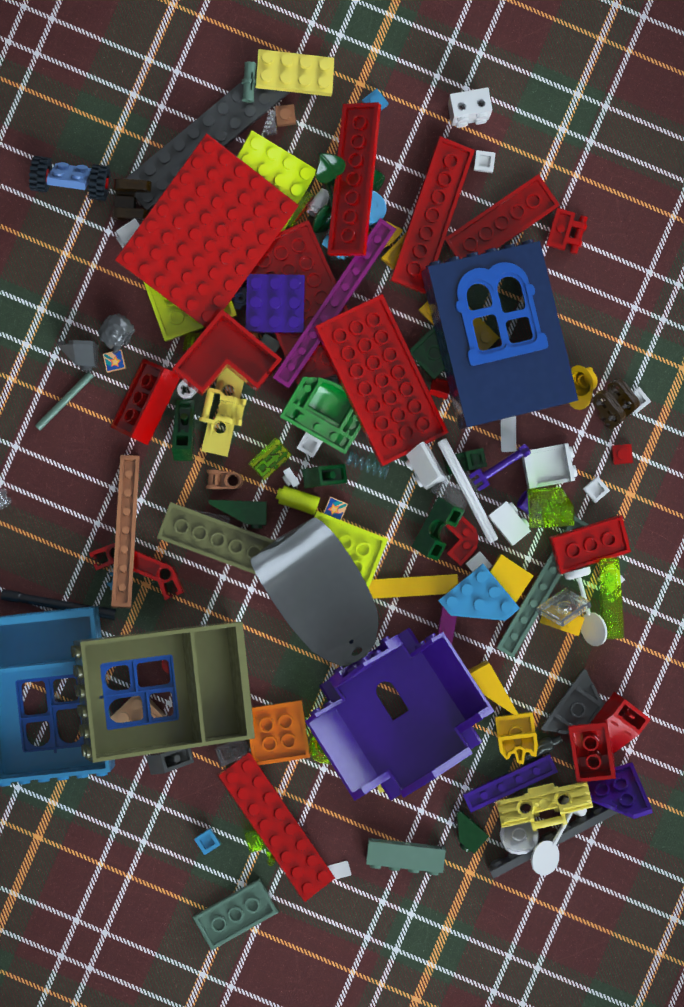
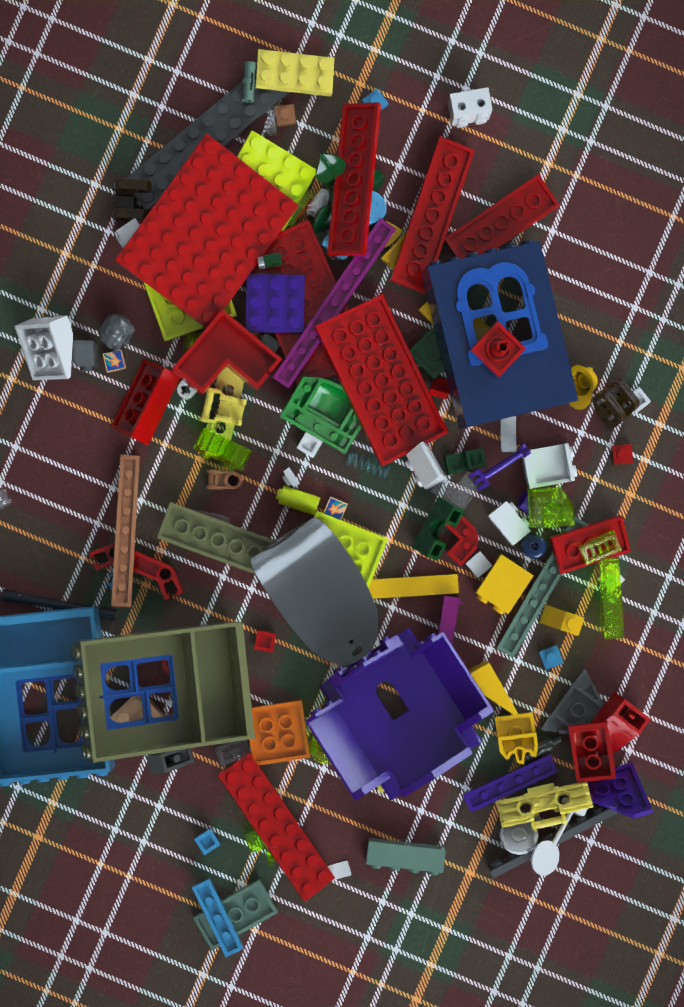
(47, 346): none -> white slope
(66, 398): sand green bar -> none
(70, 177): plate -> none
(183, 430): dark green slope -> none
(217, 917): none -> dark azure plate
(218, 447): none -> clear neon green brick
(240, 303): dark blue plate -> none
(246, 511): dark green slope -> none
(265, 641): none -> red plate
(270, 261): none -> dark green piece
(270, 459): clear neon green panel -> none
(324, 476): dark green slope -> none
(467, 490): white axle -> none
(469, 833): dark green slope -> none
(479, 597): dark azure plate -> none
(484, 161): white plate -> none
(497, 349): none -> red plate
(529, 540): none -> dark blue head
(551, 657): none -> dark azure plate
(561, 229): red plate -> none
(563, 607): clear tile -> none
(593, 626): white piece -> none
(596, 489): white tile -> none
(597, 541): none -> clear neon green slope

